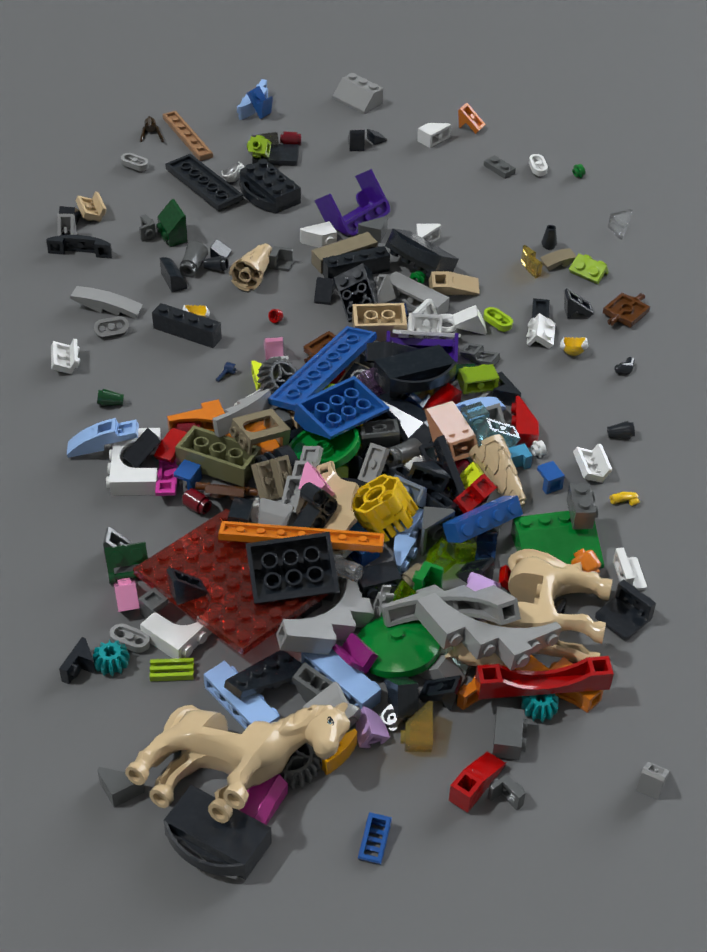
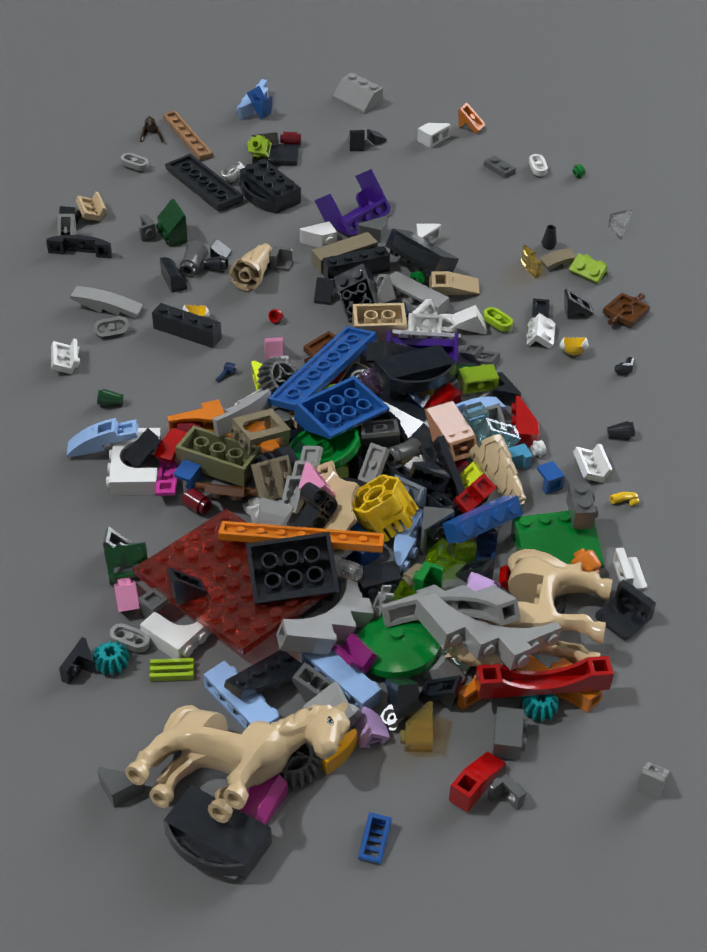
(240, 510): black tile -> none

